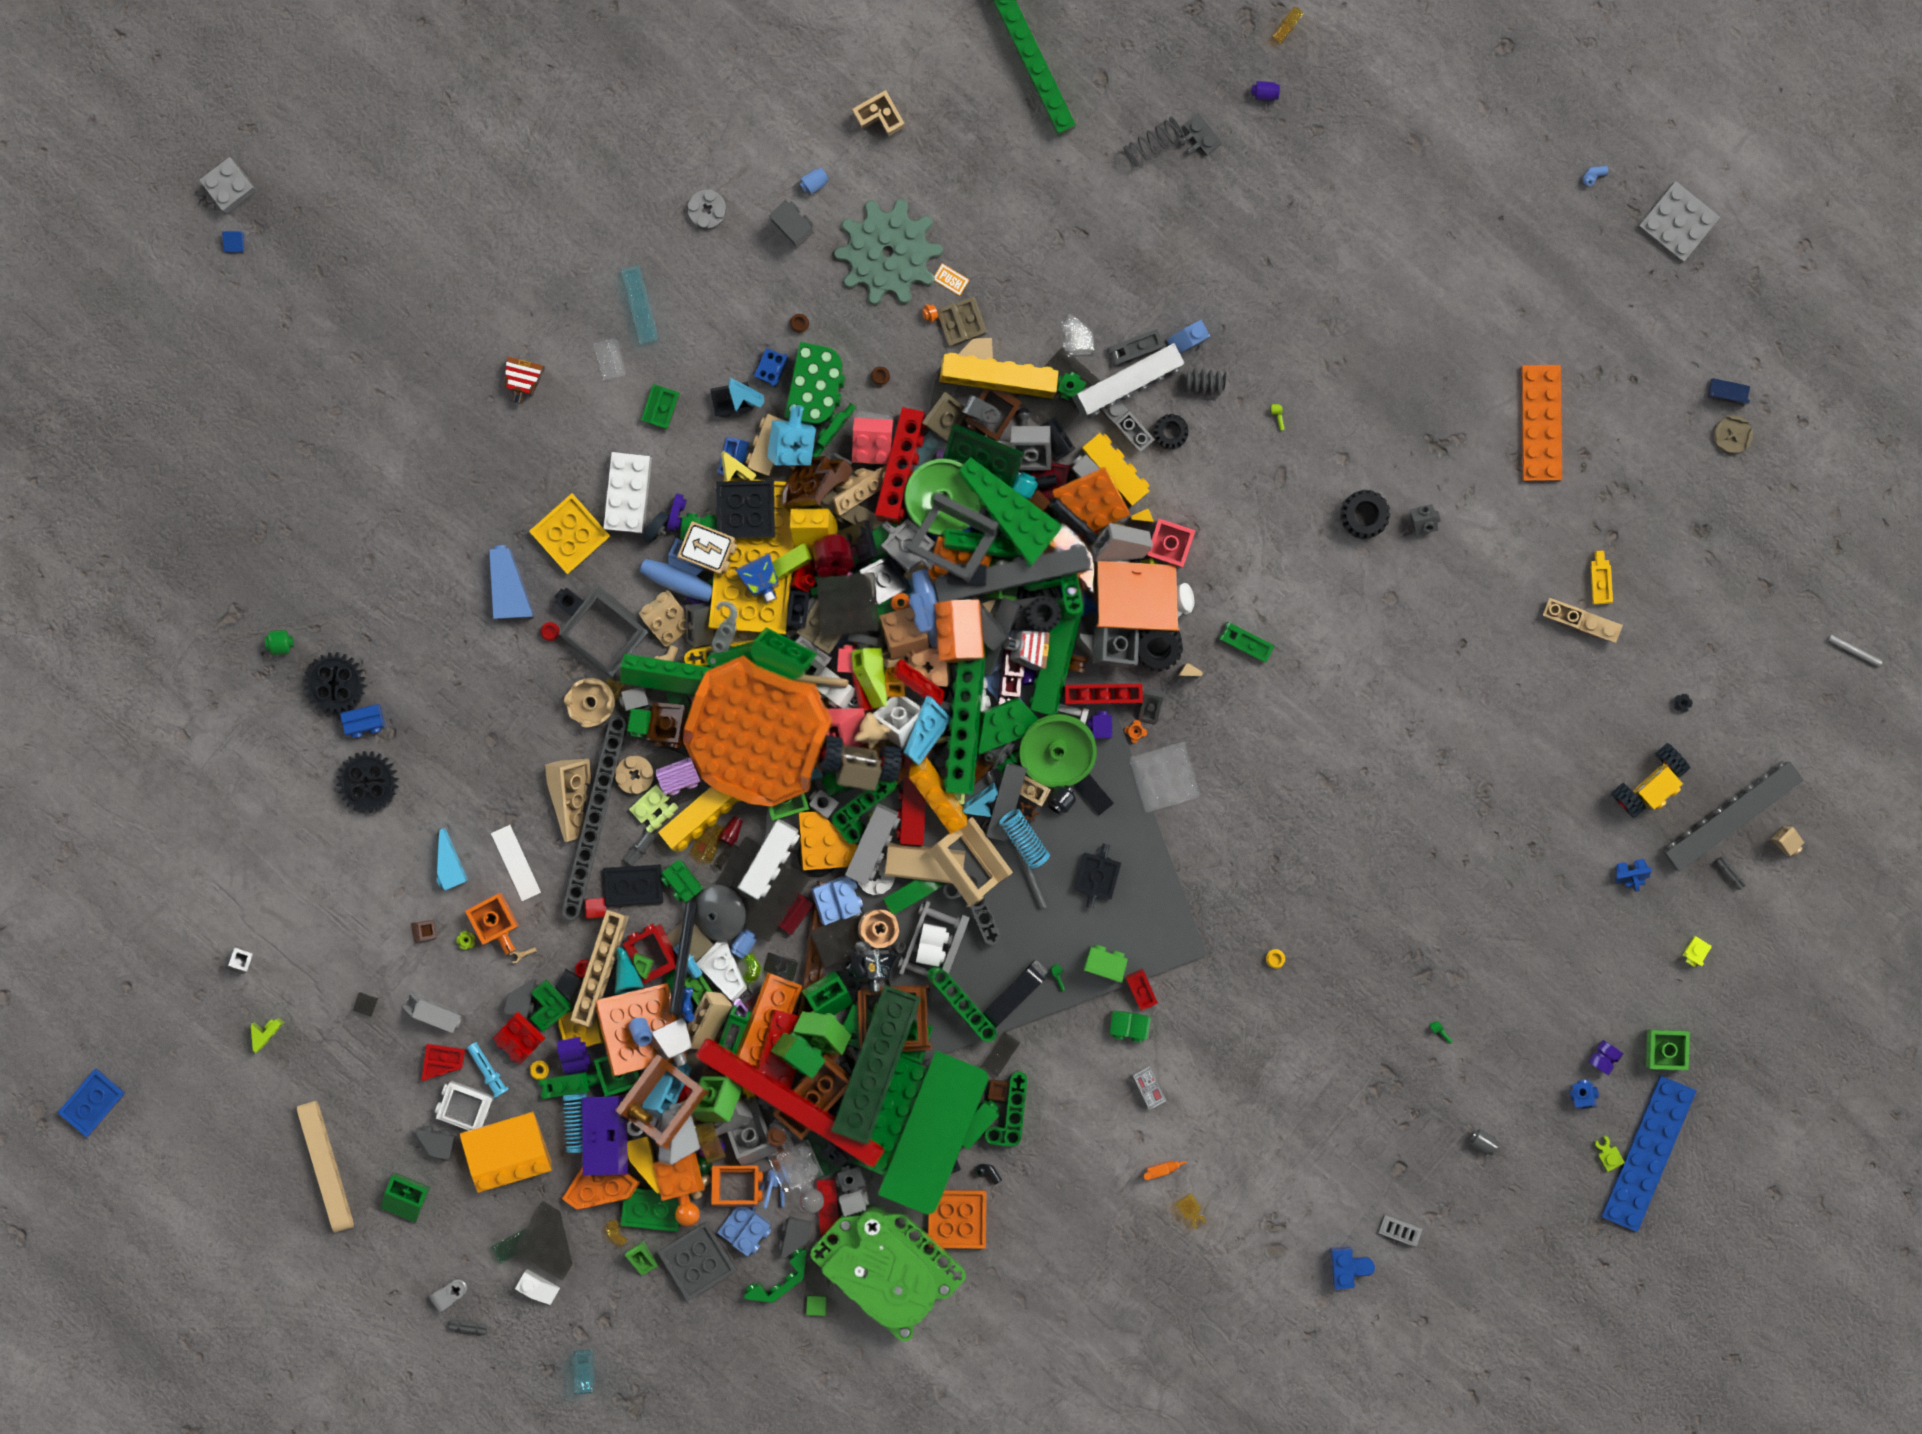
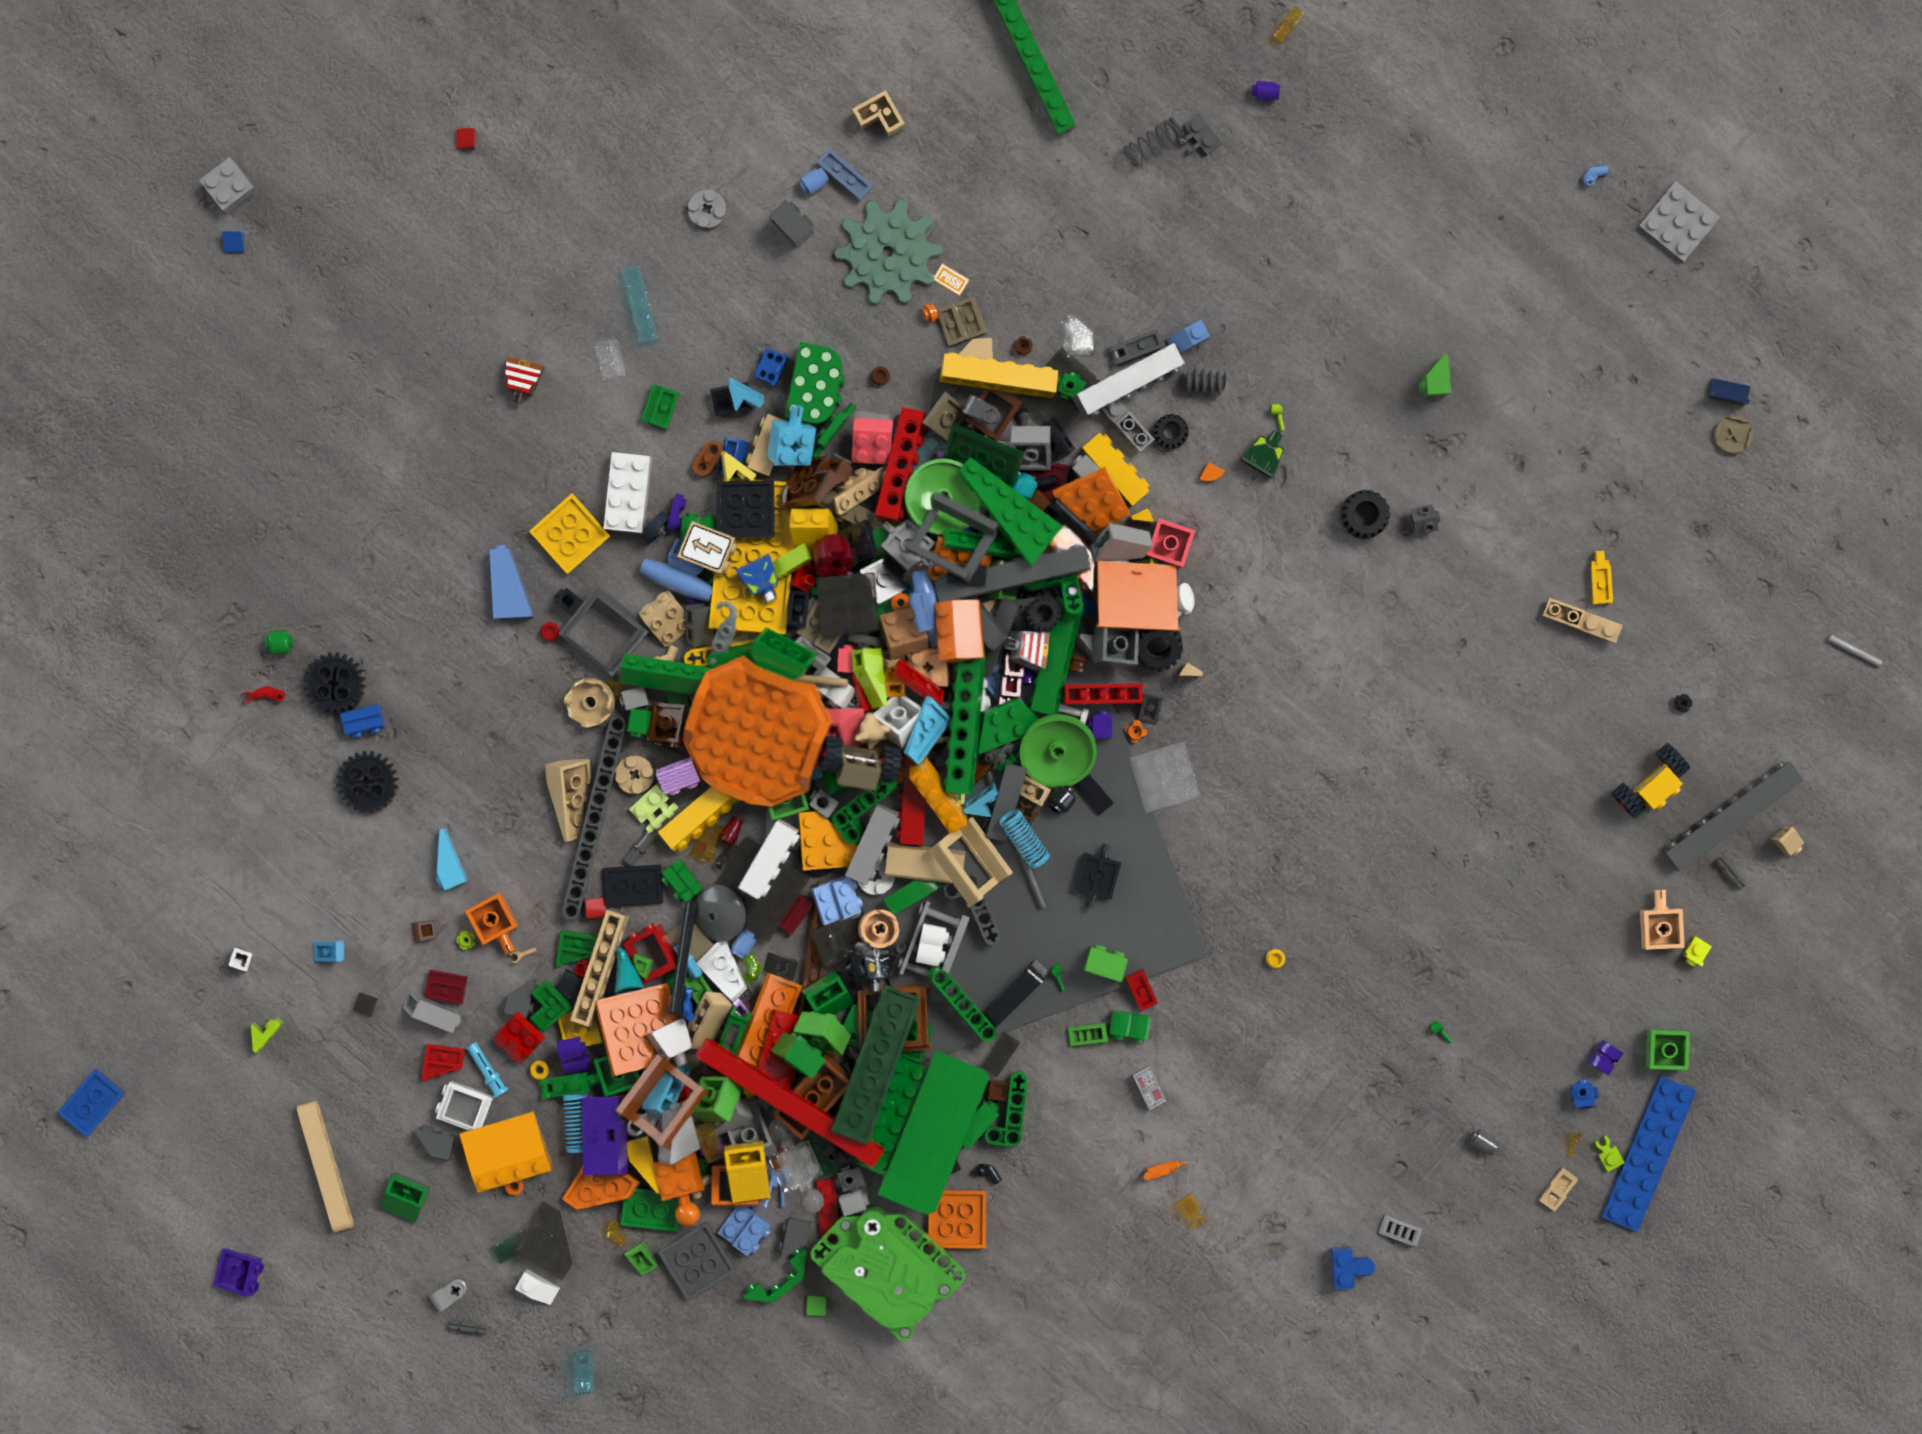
(238, 1272): none -> dark purple plate
(267, 691): none -> red arm
(329, 951): none -> dark azure slope
(446, 986): none -> dark red plate
(466, 138): none -> red slope
(511, 1191): none -> orange plate
(516, 863): white sticker -> none
(574, 946): none -> green wing
(638, 1112): pearl gold pin -> none
(640, 1031): medium blue brick -> none
(707, 458): none -> dark orange plate
(747, 1171): none -> yellow slope
(776, 1138): reddish brown plate -> none
(799, 323): reddish brown plate -> none
(844, 174): none -> sand blue plate
(1023, 340): none -> reddish brown plate
(1105, 1033): none -> bright green slope
(1211, 473): none -> orange tile
(1247, 642): green plate -> none
(1264, 454): none -> dark green torso
(1437, 380): none -> bright green slope
(1541, 423): orange plate -> none
(1558, 1189): none -> tan slope
(1573, 1143): none -> clear yellow hand
(1641, 872): blue hips -> none
(1653, 918): none -> light nougat brick

